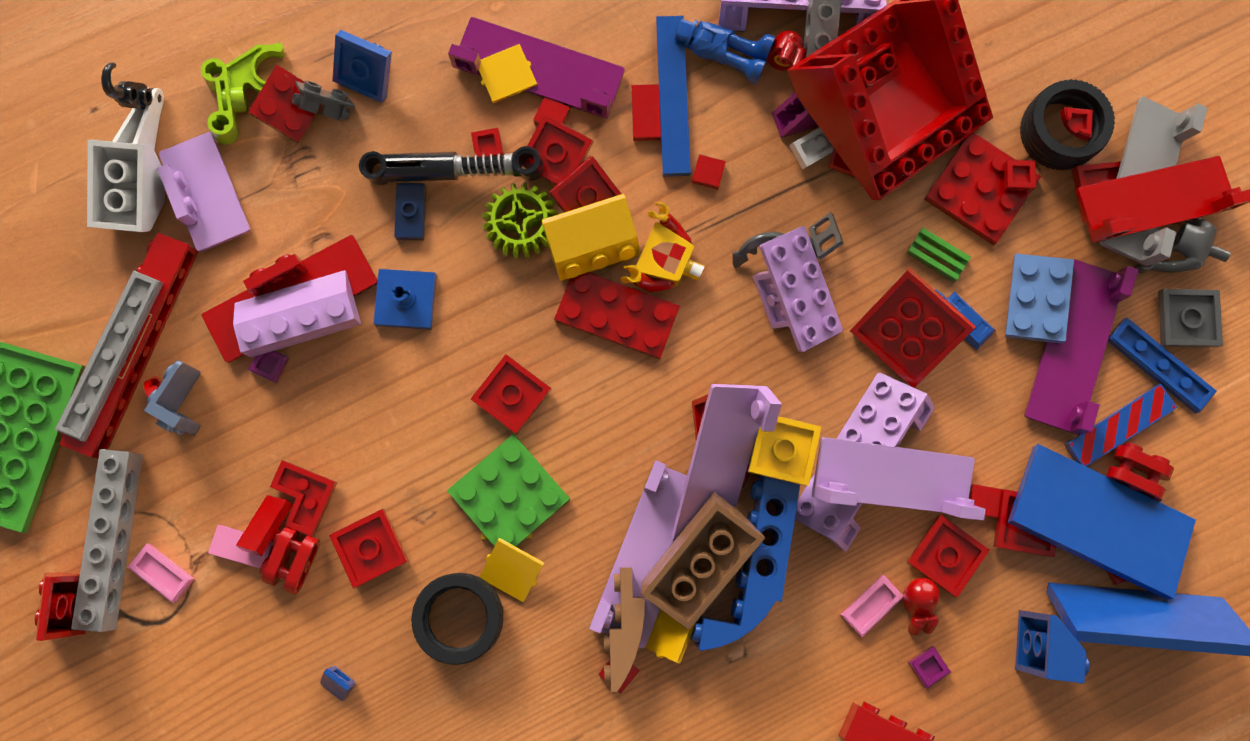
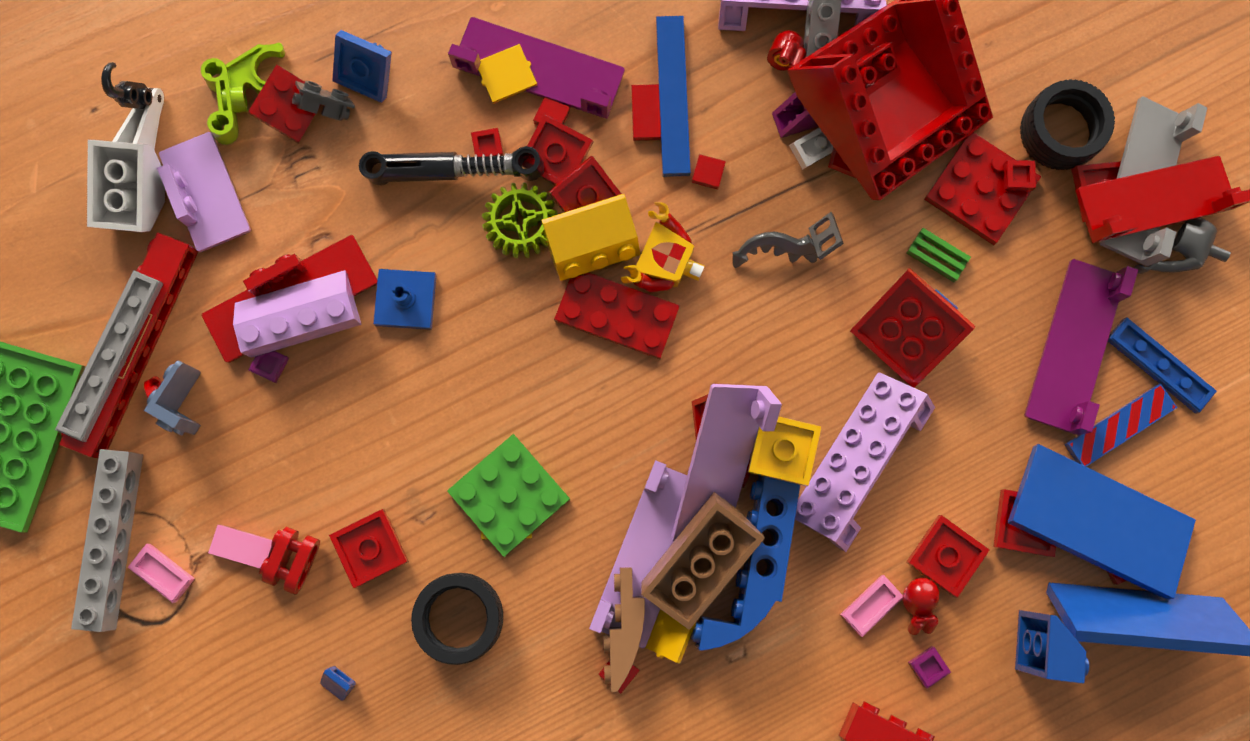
(57, 606): red slope -> none
(264, 525): red tile -> none
(311, 495): red plate -> none
(410, 211): dark blue plate -> none
(511, 394): red plate -> none
(511, 570): yellow piece -> none
(712, 42): blue piece -> none
(796, 290): lavender bracket -> none
(894, 477): lavender bracket -> none
(982, 330): blue tile -> none
(986, 498): red tile -> none
(1039, 298): medium blue plate -> none
(1078, 122): red tile -> none
(1154, 466): red brick -> none
(1190, 318): dark grey plate -> none

